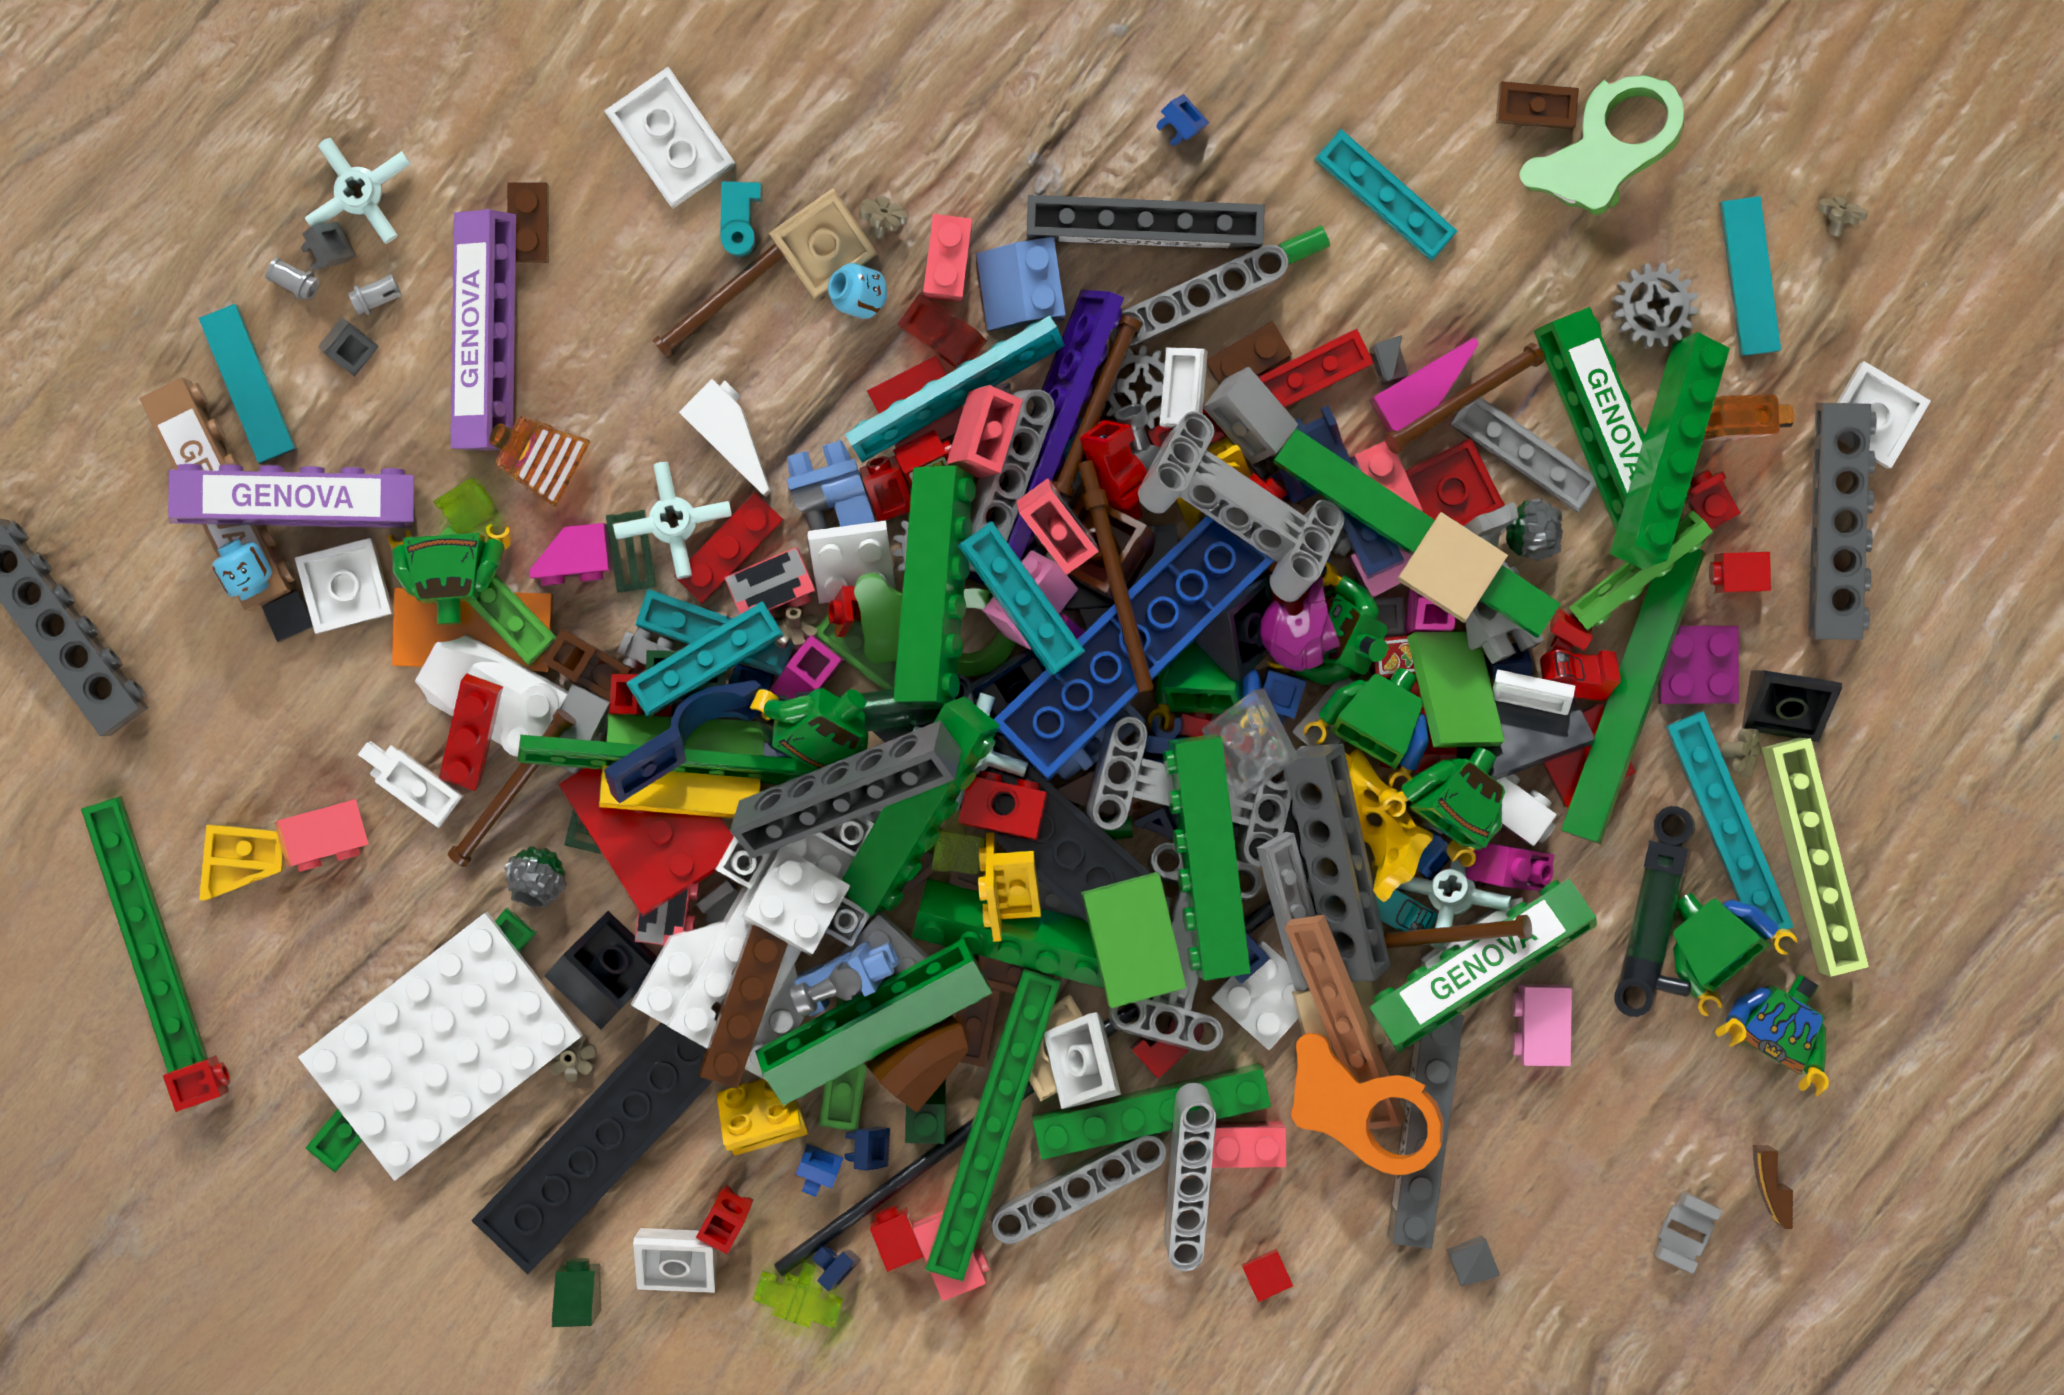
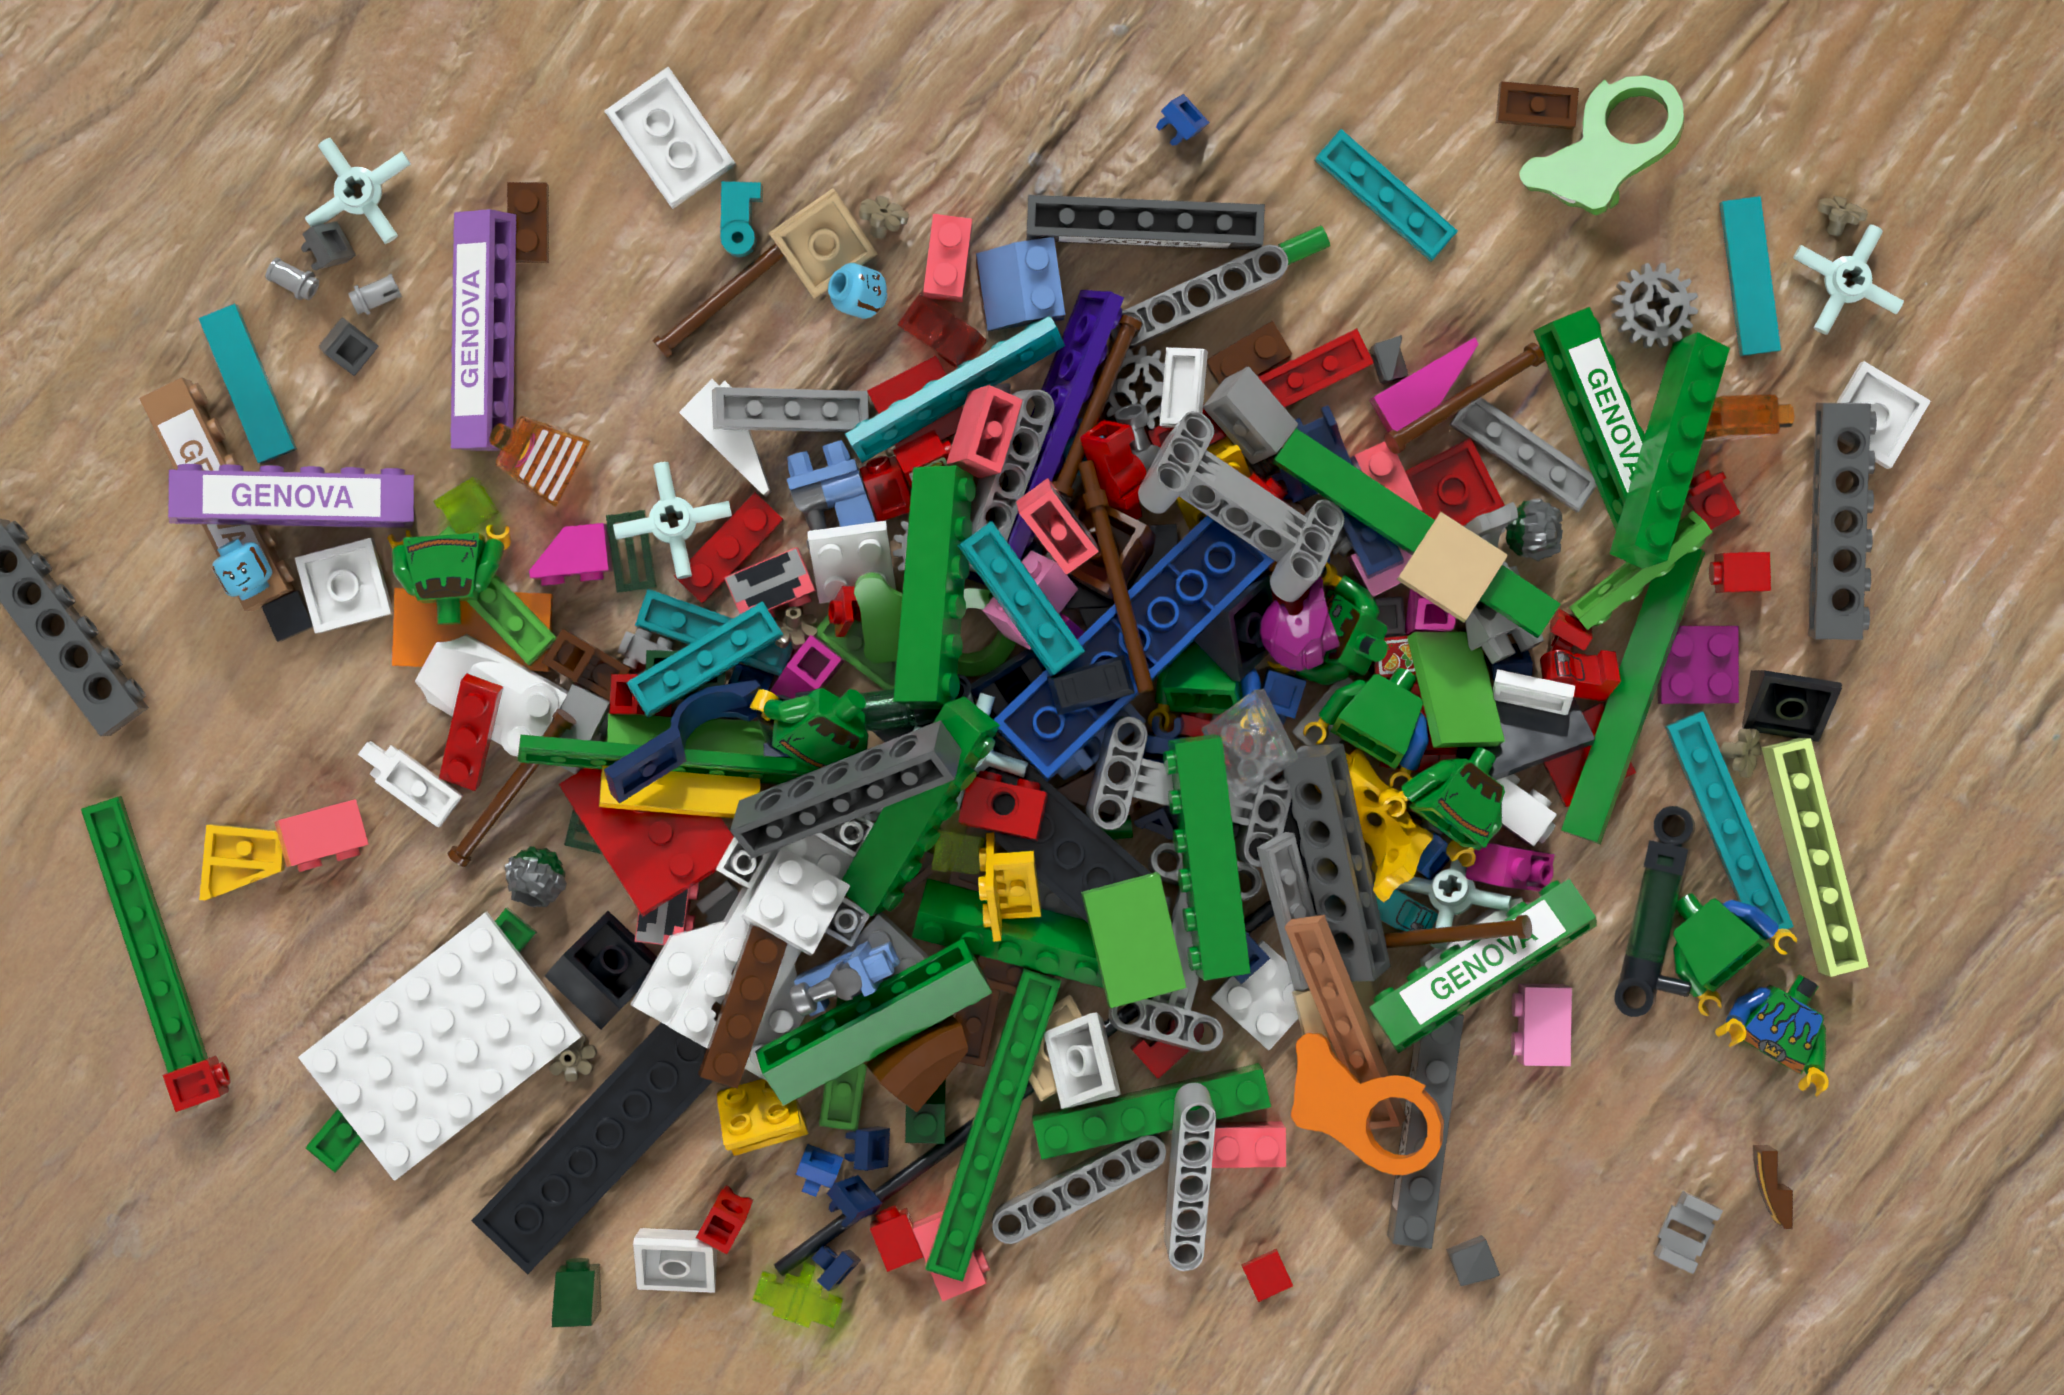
(788, 409): none -> light grey plate
(853, 1199): none -> dark blue tile
(1090, 685): none -> black tile
(1861, 275): none -> light aqua bar

